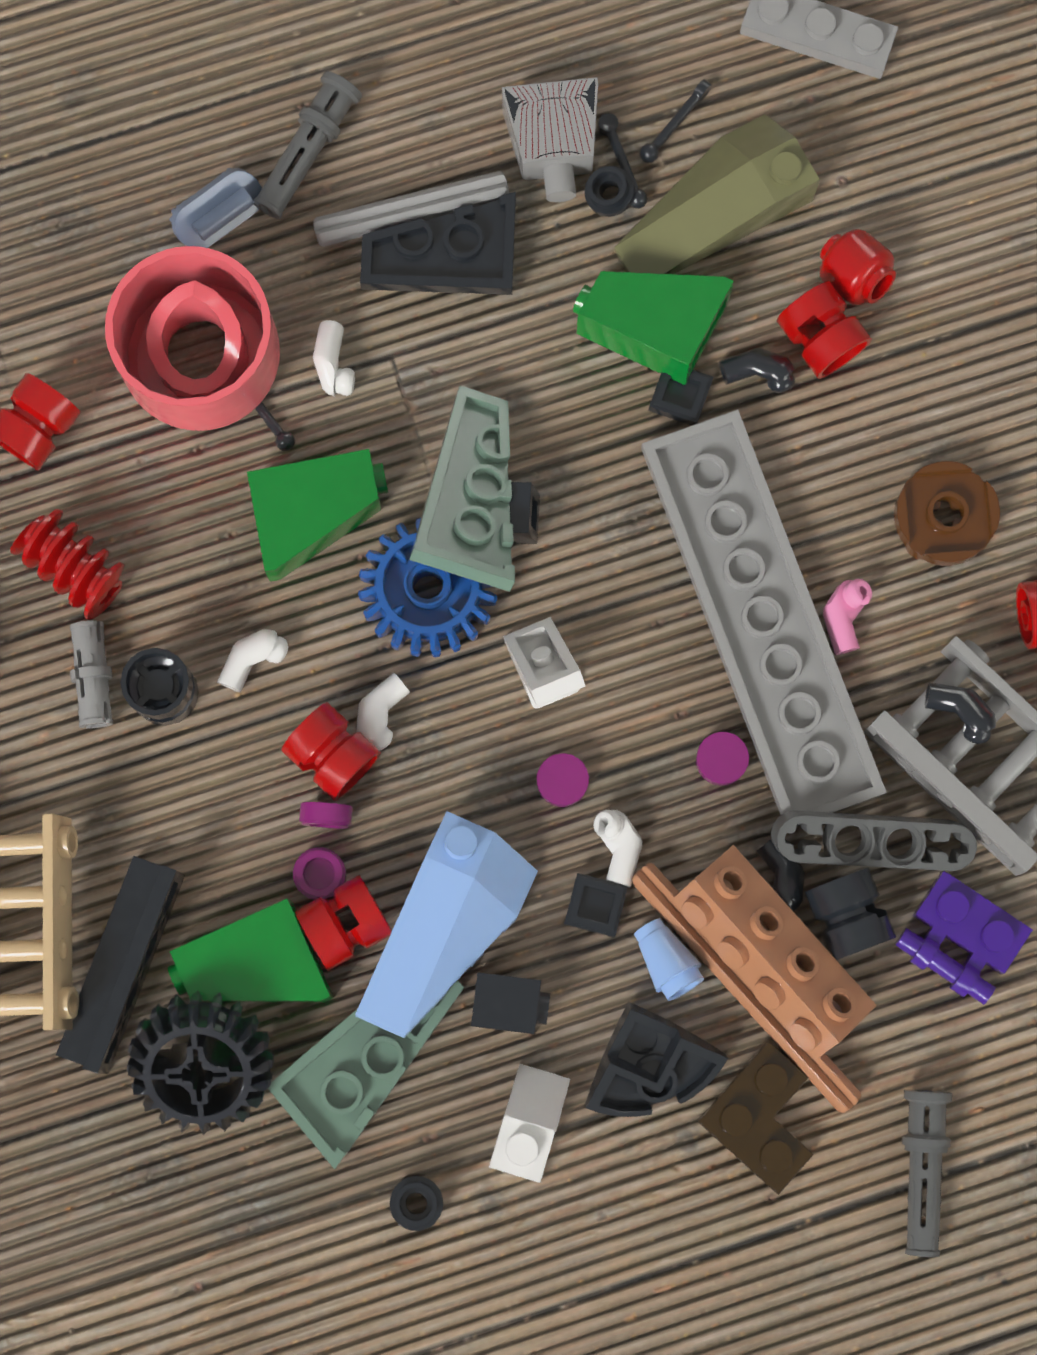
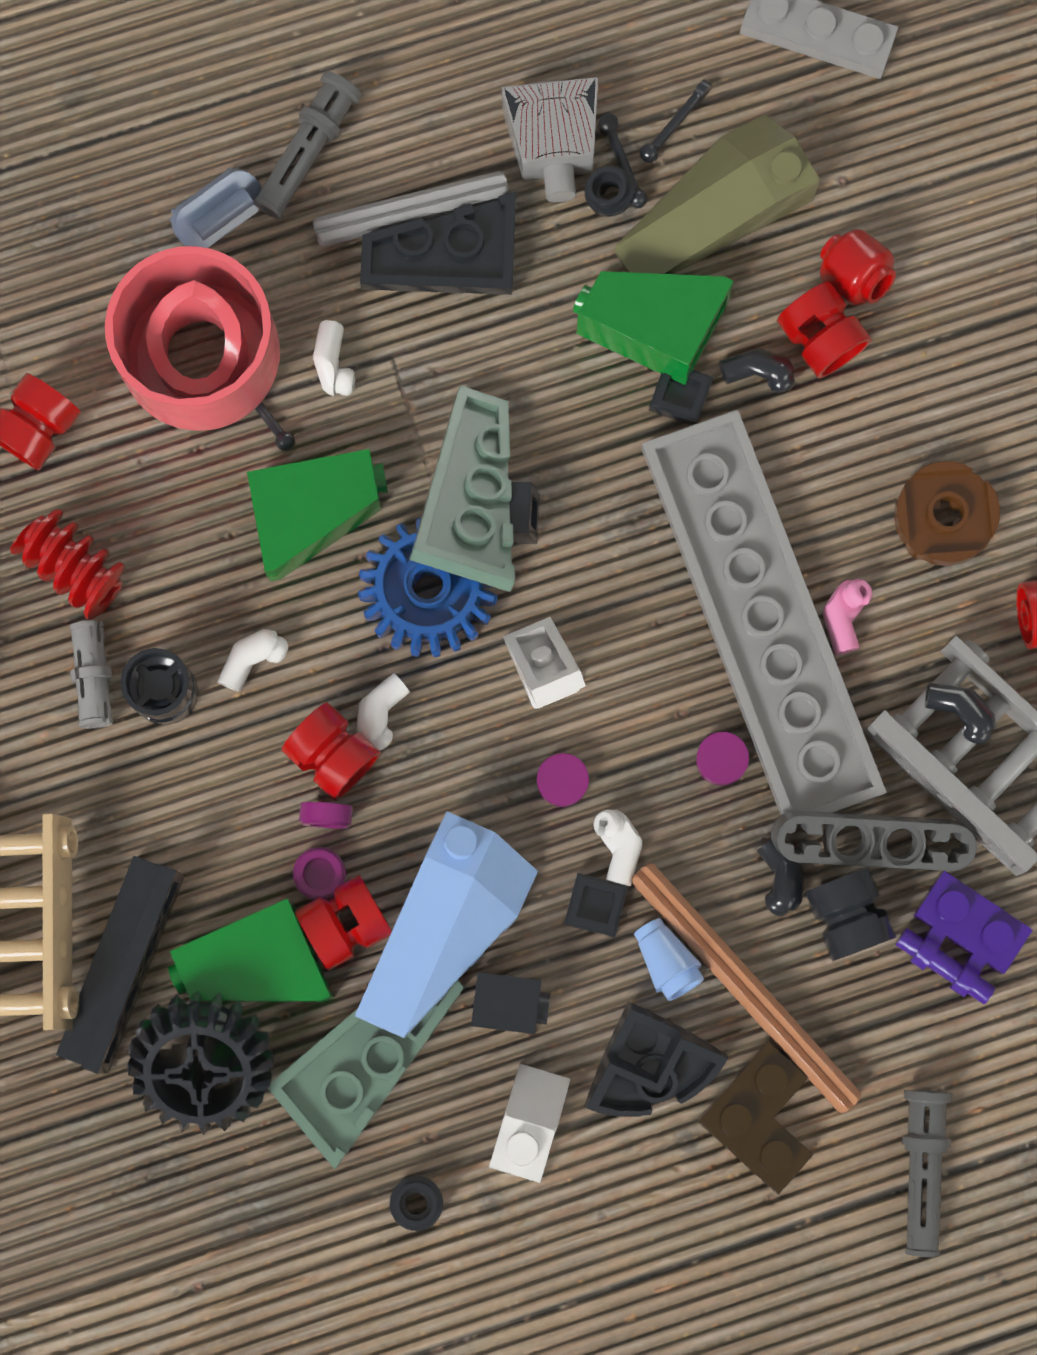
(774, 953): nougat brick -> none

